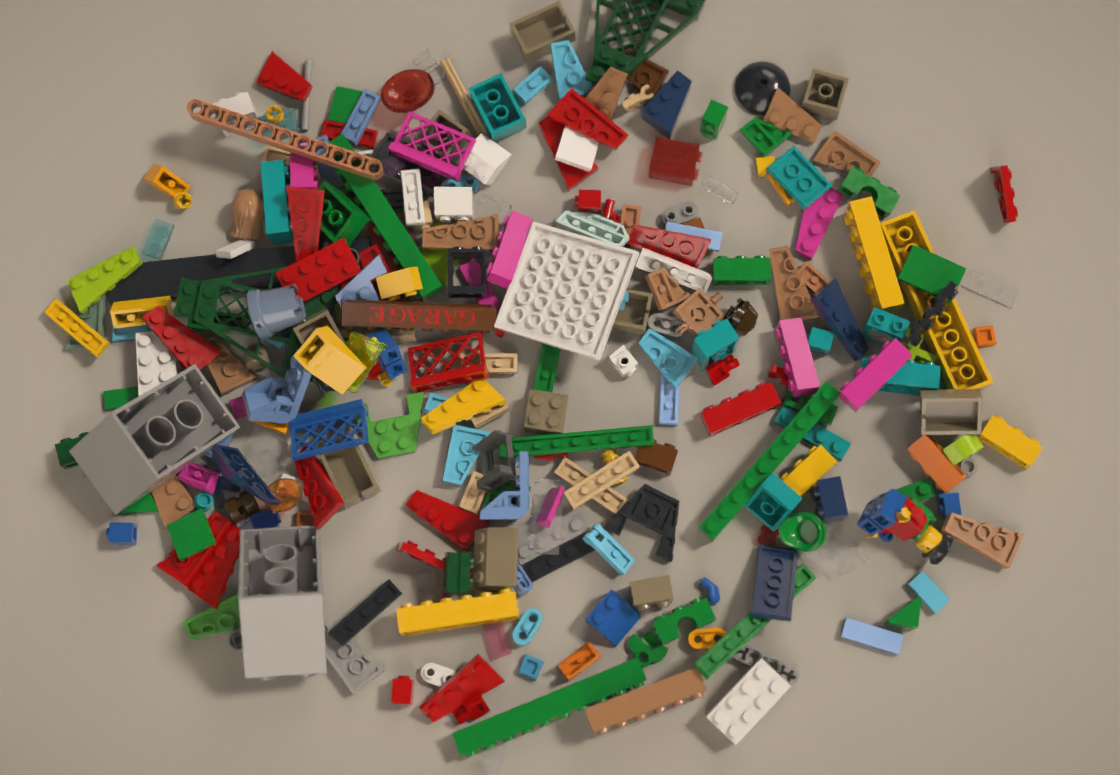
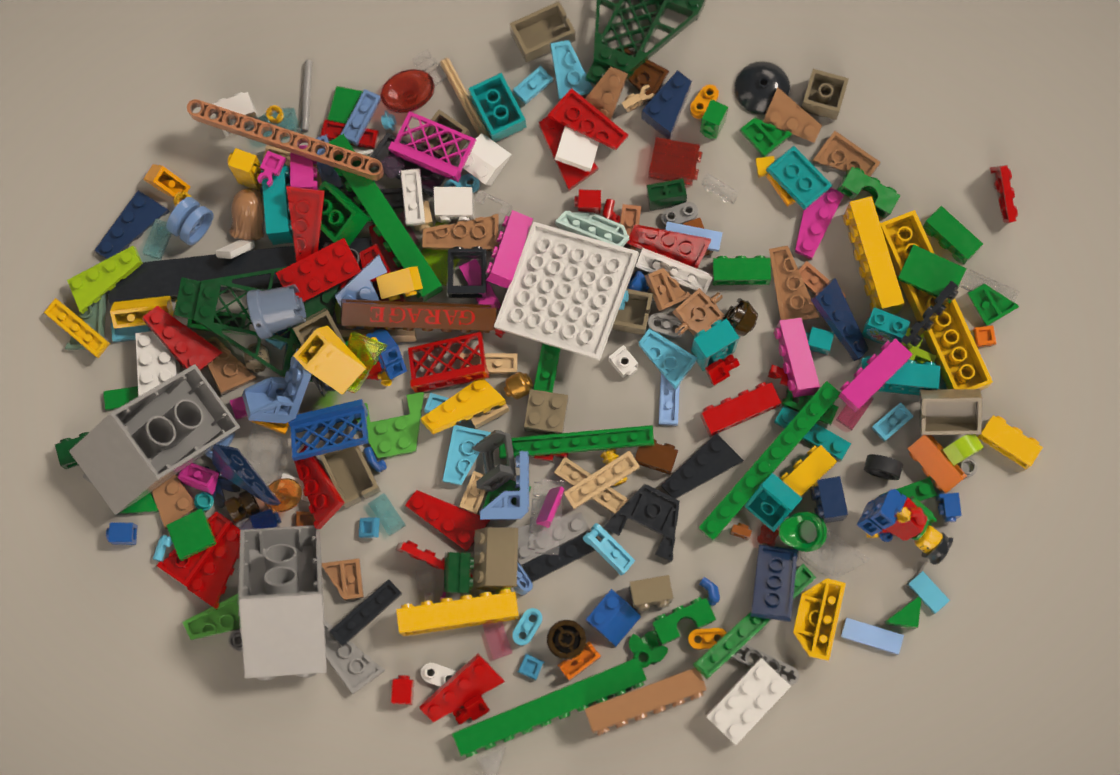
(131, 224): none -> dark blue wing
(164, 542): none -> medium azure arm
(189, 221): none -> medium blue wheel
(245, 168): none -> yellow brick
(271, 165): none -> dark pink plate
(283, 79): red wing -> none
(346, 577): none -> medium nougat wing
(369, 527): none -> dark azure tile
(372, 461): none -> blue arm
(388, 121): none -> medium azure plate
(388, 515): none -> clear light blue plate
(518, 385): none -> pearl gold head
(566, 639): none -> dark brown cone
(638, 282): none -> blue brick
(666, 194): none -> dark green hinge
(703, 100): none -> light orange plate
(708, 462): none -> black wing
(741, 531): none -> dark orange plate
(818, 617): none -> yellow wedge
(849, 417): none -> clear pink tile
(883, 467): none -> black tyre
(892, 422): none -> medium azure plate
(952, 235): none -> green brick
(988, 540): medium nougat wing -> none
(990, 303): none -> green wing

